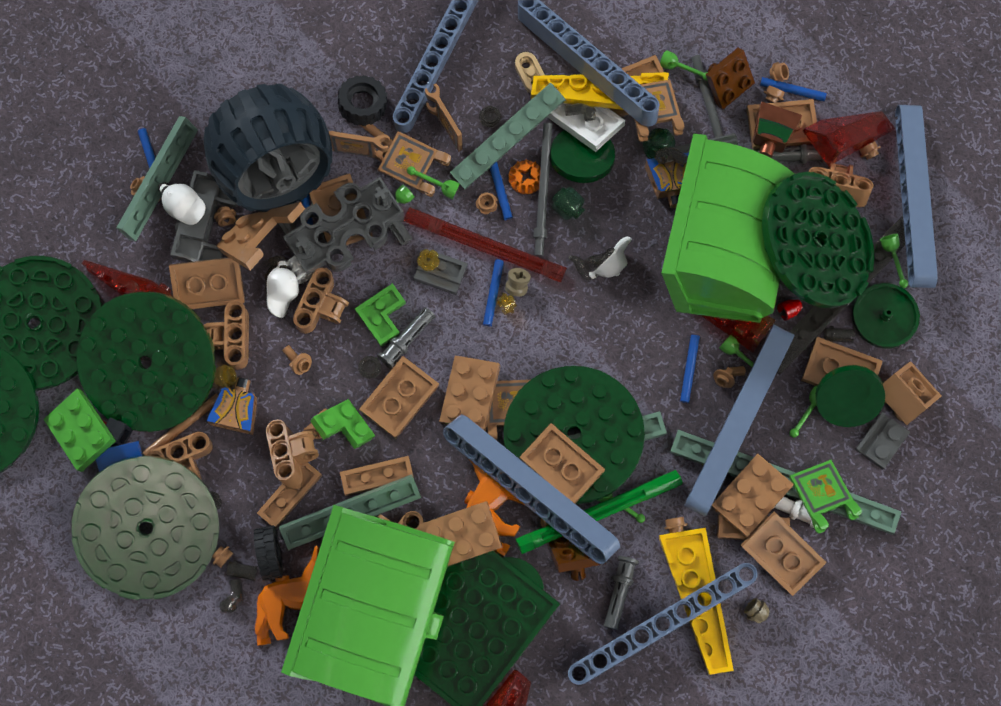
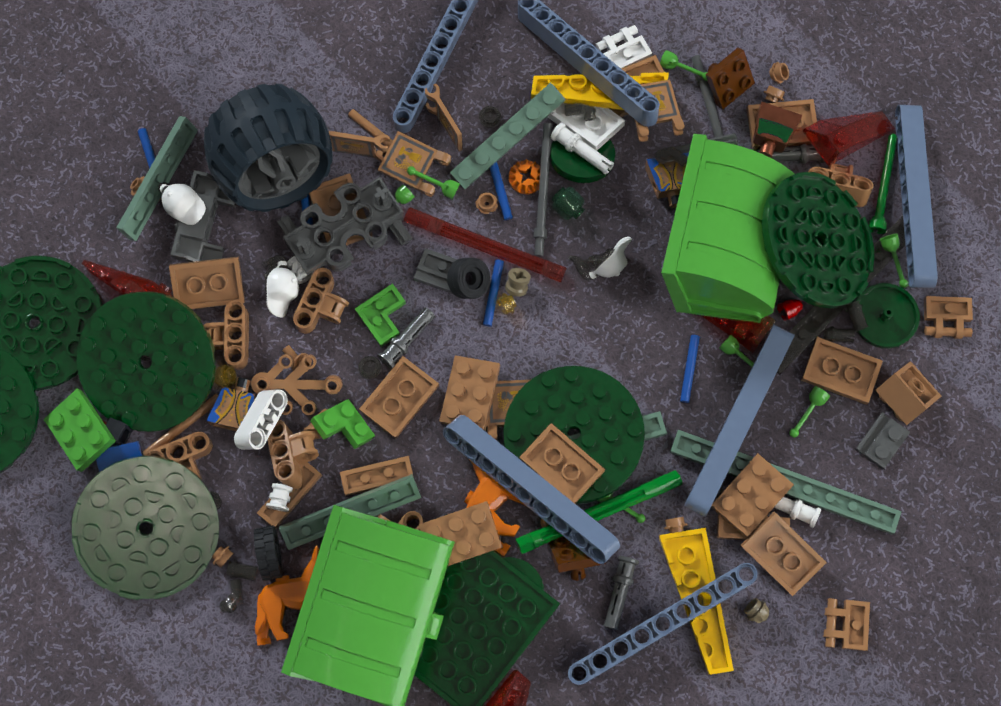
(225, 213): medium nougat plate -> none
(251, 229): medium nougat wing -> none
(260, 419): none -> white beam
(279, 497): none -> white bush
(292, 382): none -> medium nougat plant
(360, 116): black tyre -> none
(432, 264): clear yellow plate -> none
(480, 278): none -> black tyre
(527, 74): tan plate -> none
(574, 143): none -> white pin
(627, 53): none -> white plate
(658, 139): clear green head -> none
(725, 377): medium nougat plate -> none
(794, 89): blue bar -> none
(822, 491): bright green flag -> none
(850, 396): dark green piece -> none
(855, 624): none -> medium nougat plate
(856, 315): none -> clear smoke pin
(870, 150): medium nougat plate -> none
(878, 221): none -> green piece
(948, 309): none -> medium nougat plate

